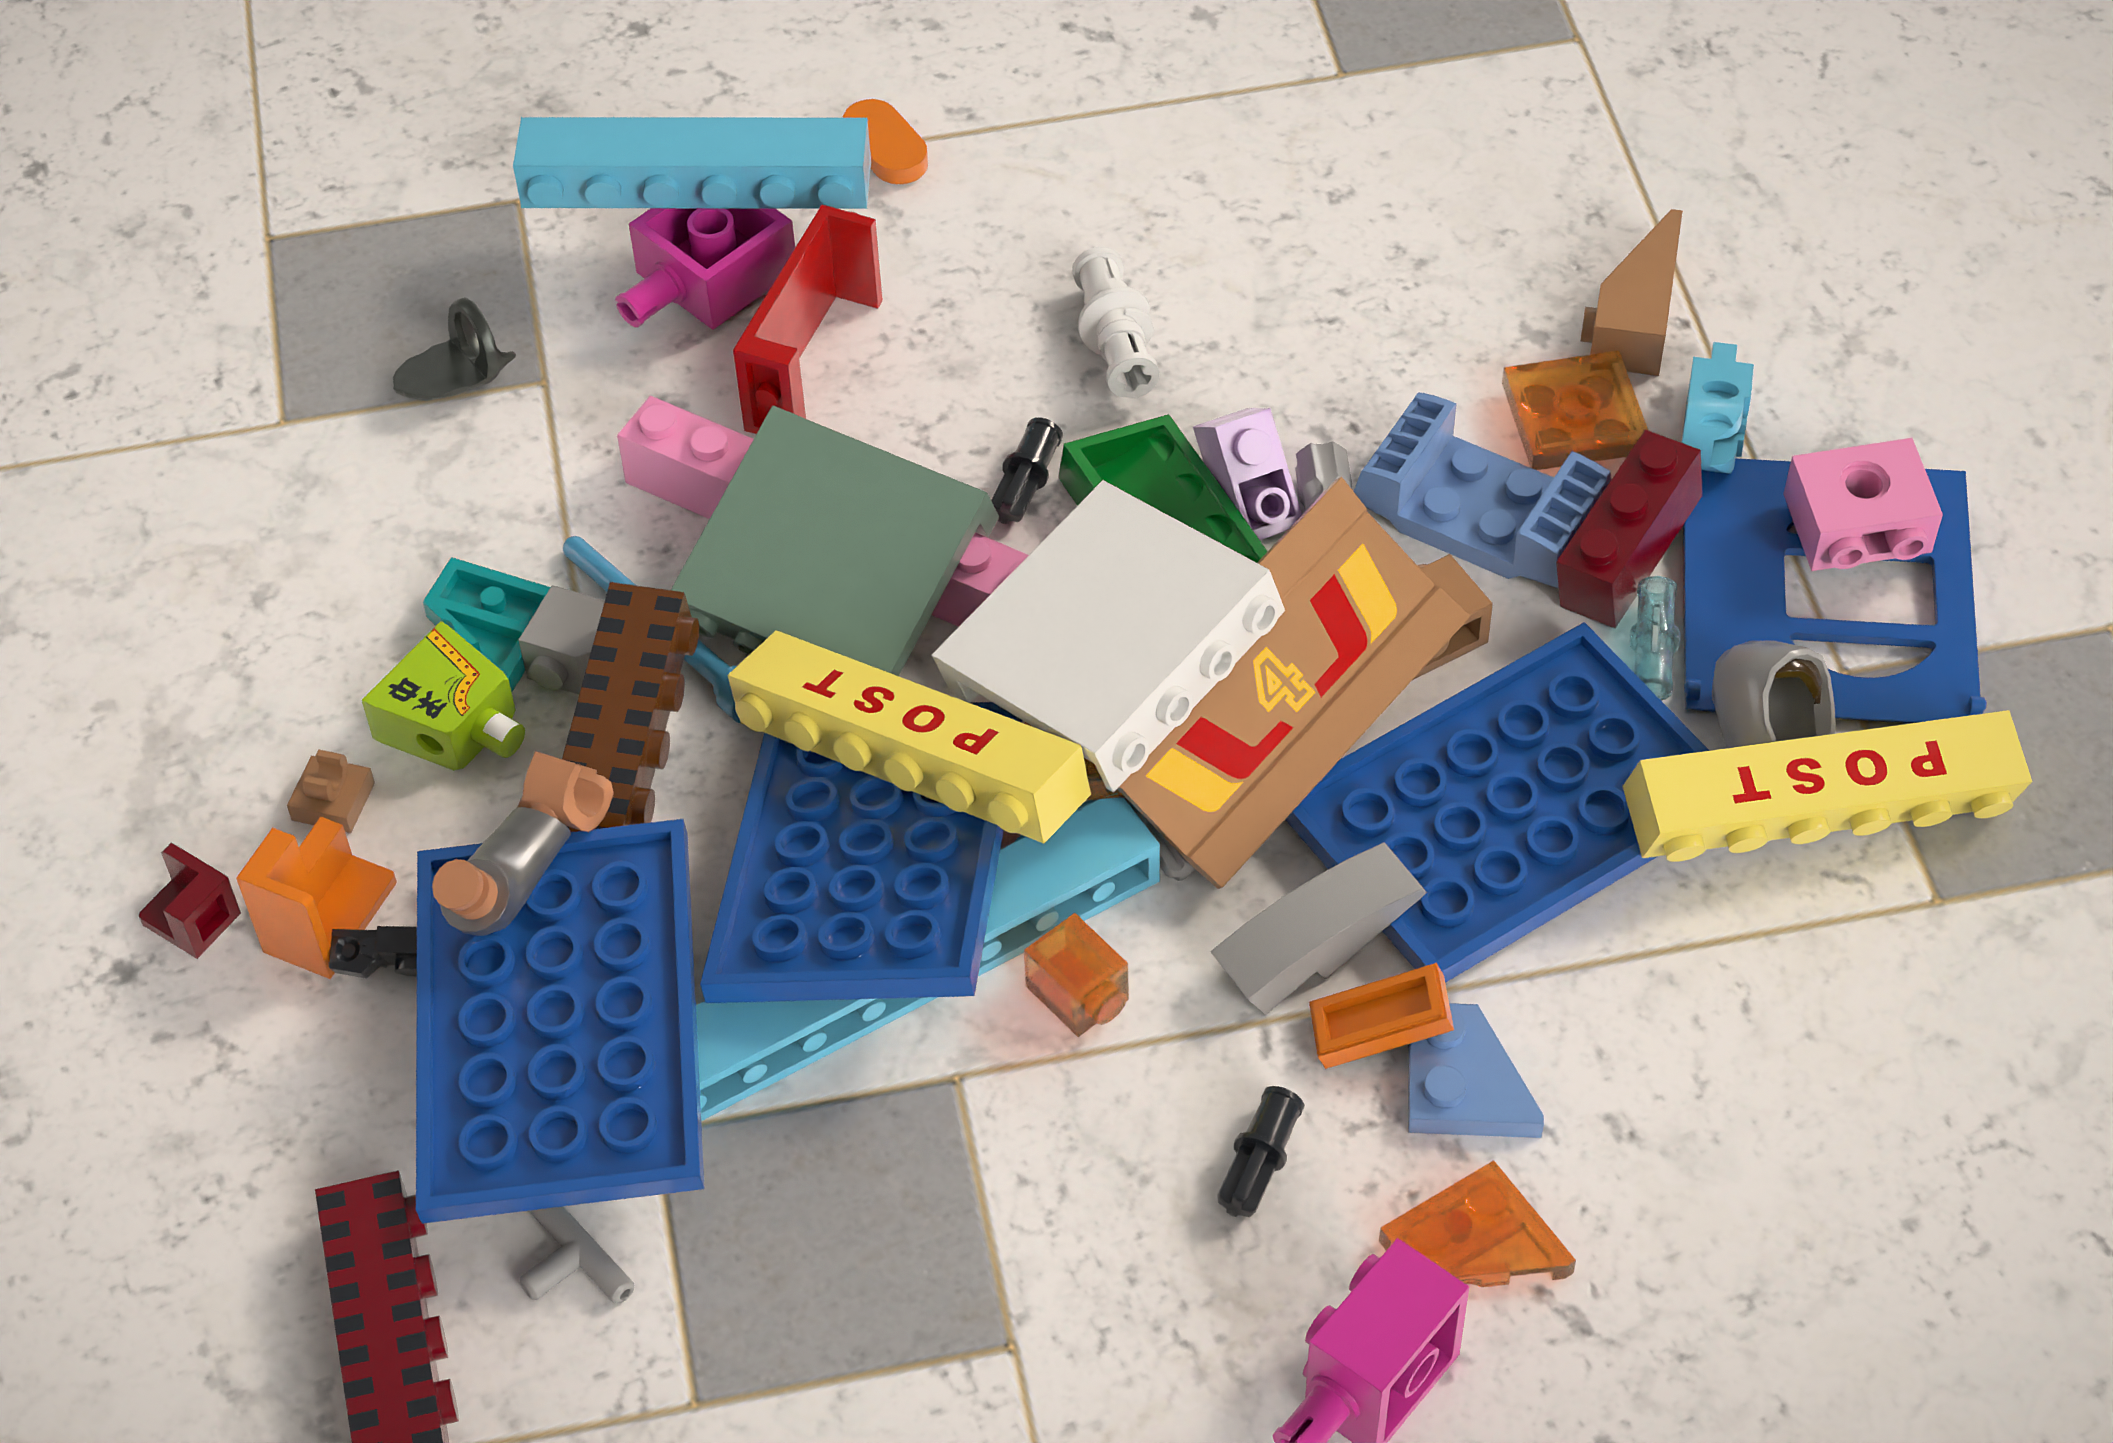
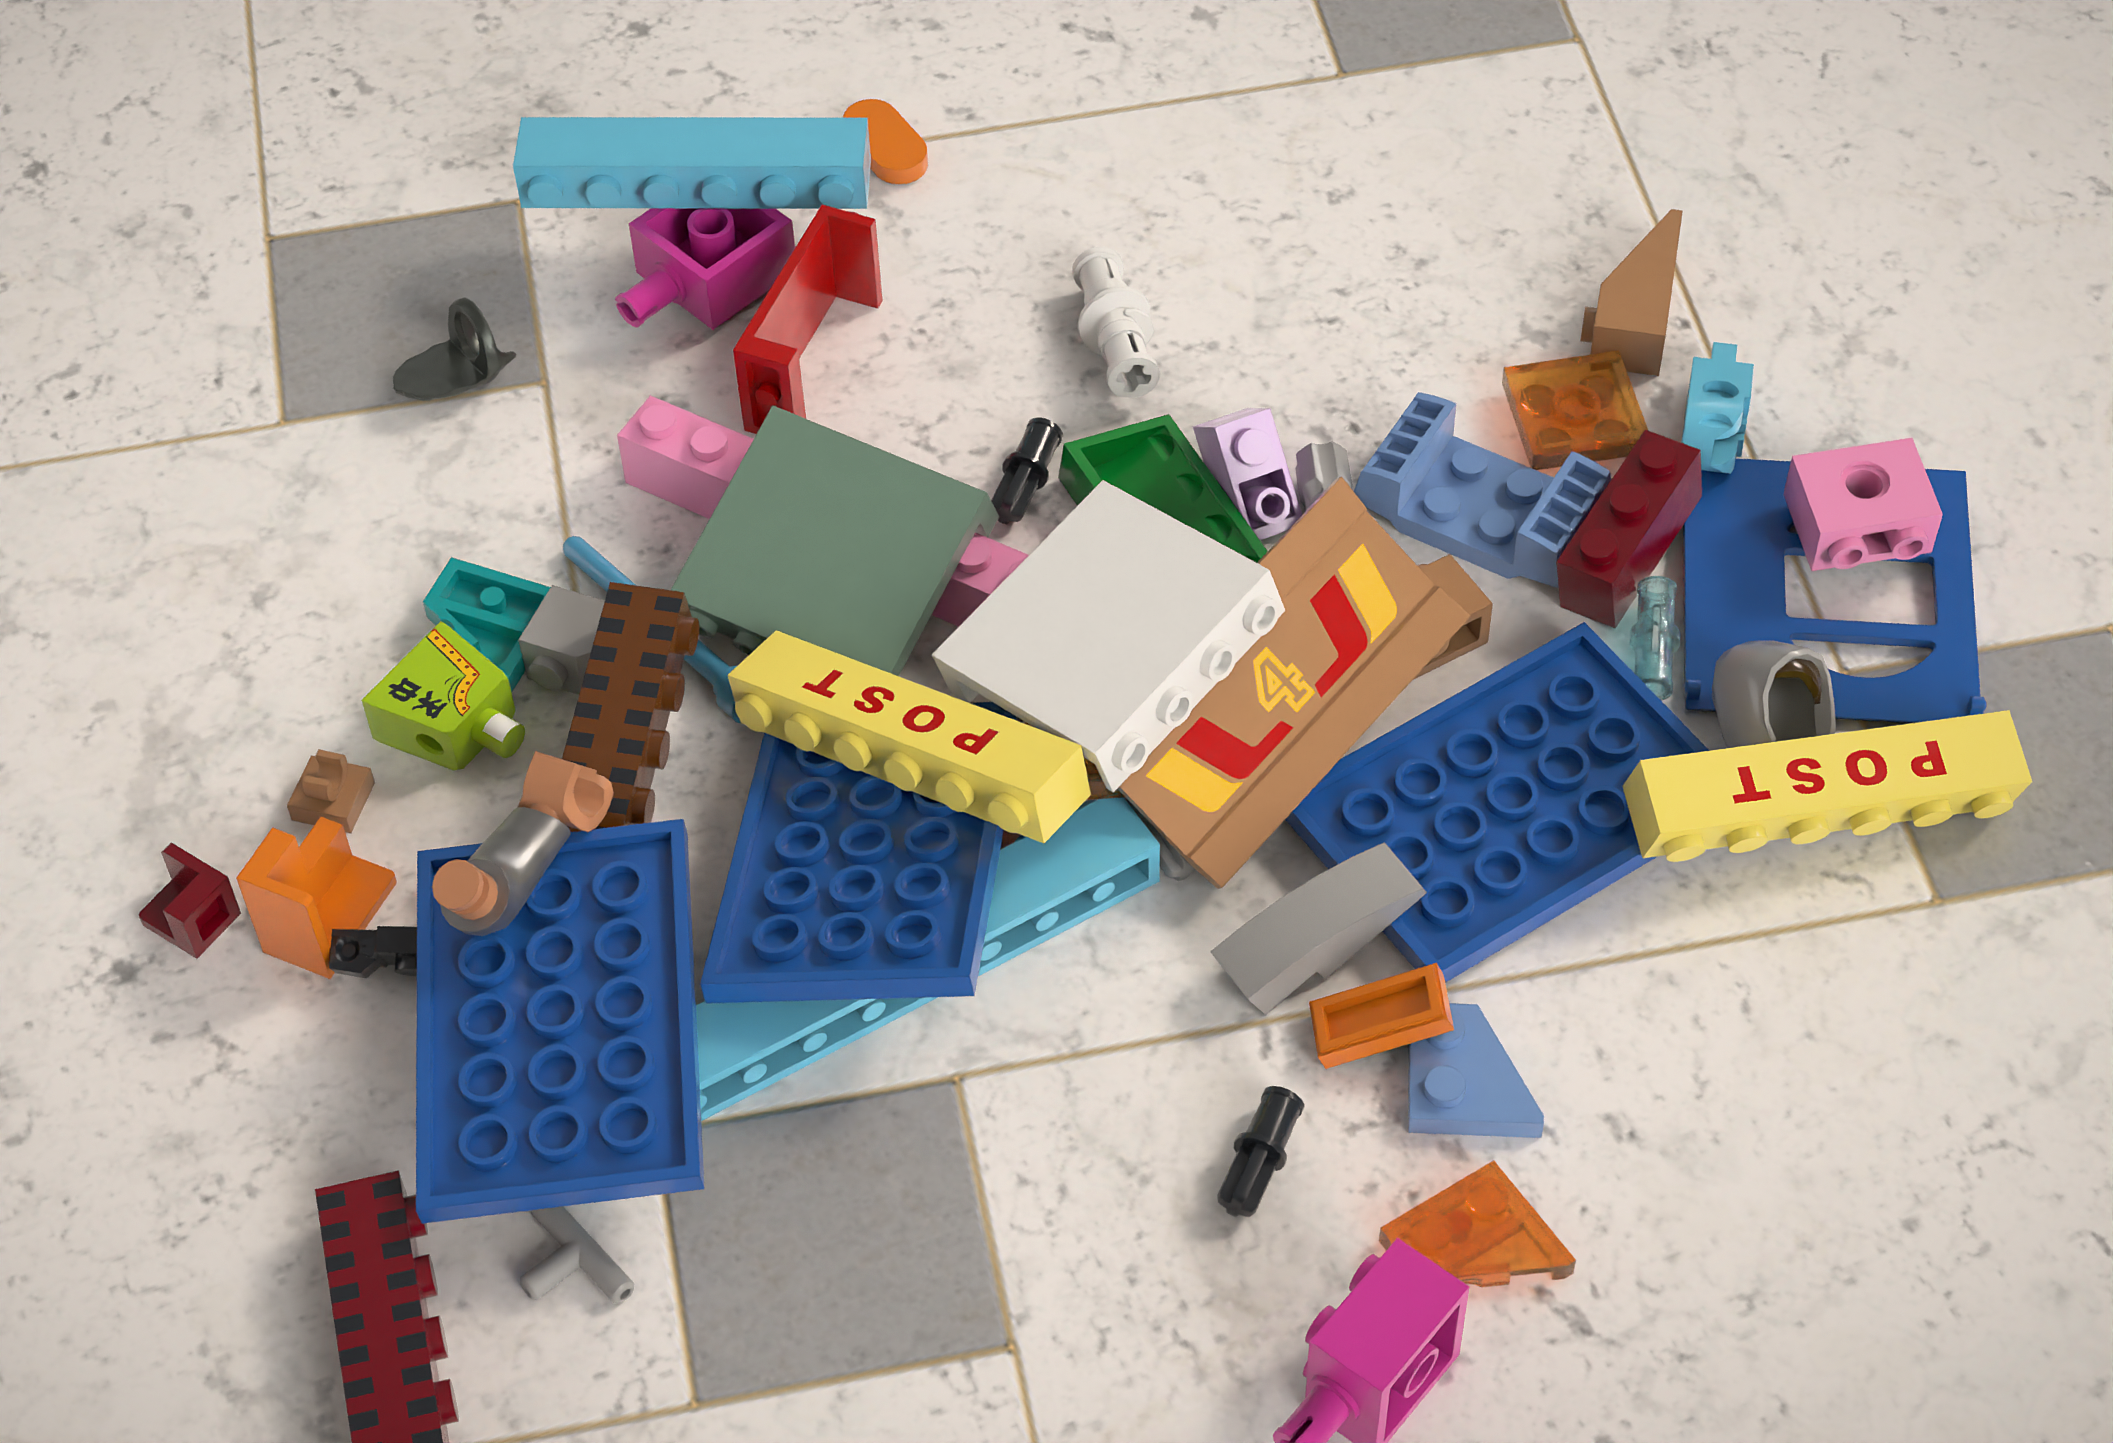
(1077, 975): clear orange brick -> none

